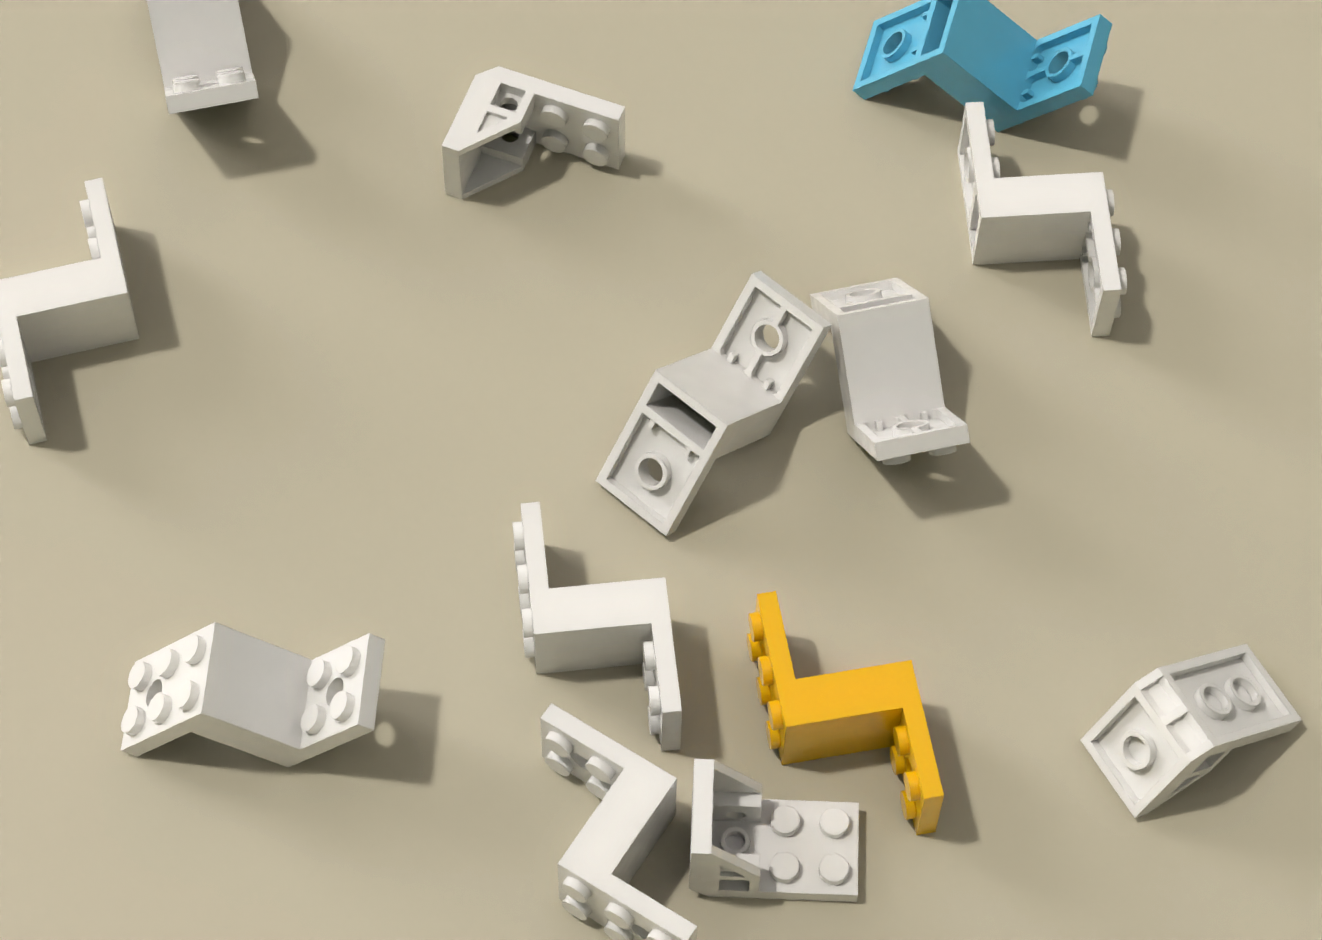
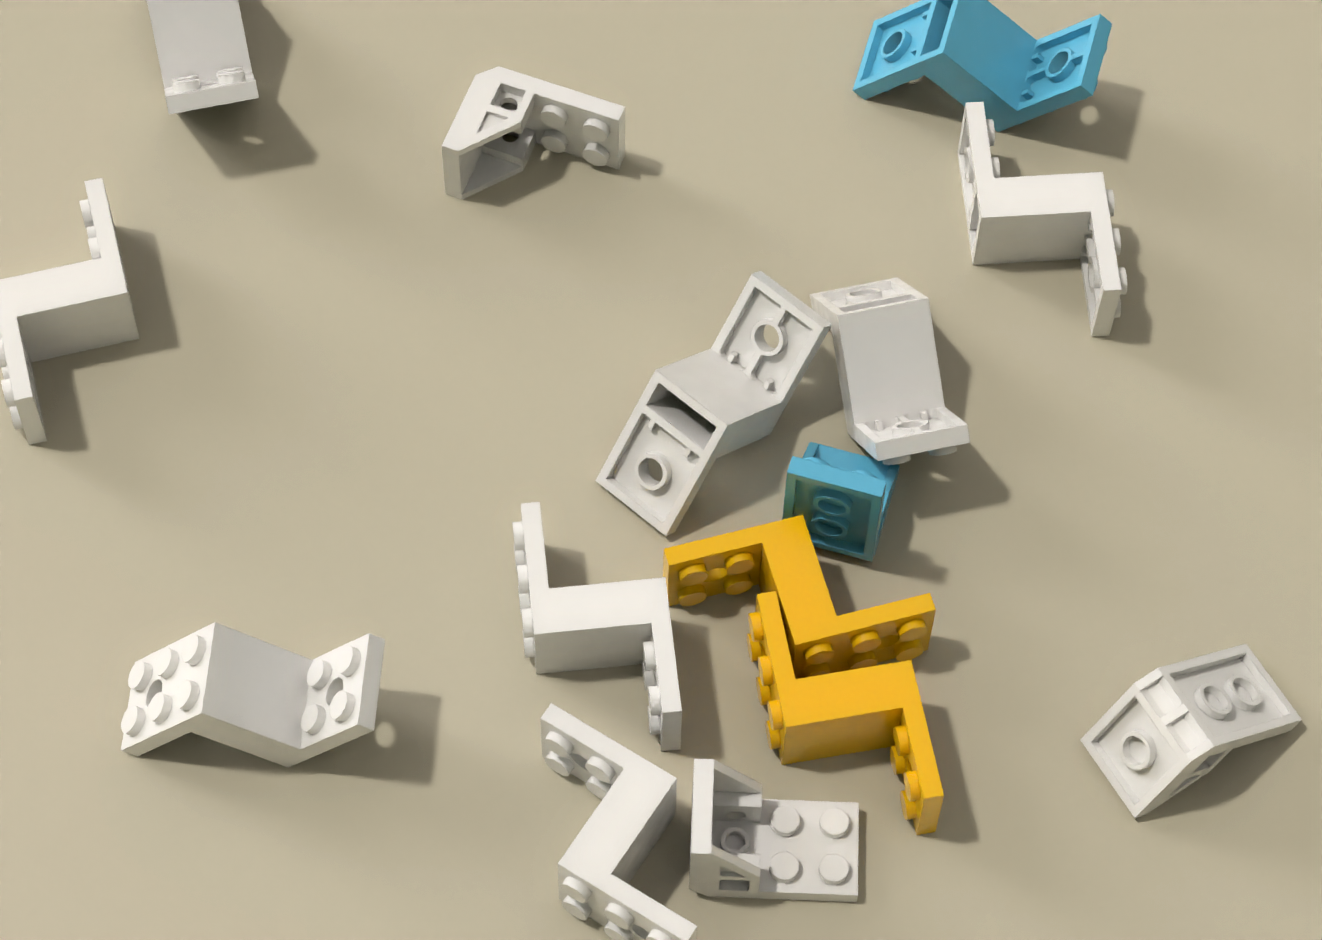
(785, 561): none -> yellow bracket
(840, 498): none -> medium azure bracket

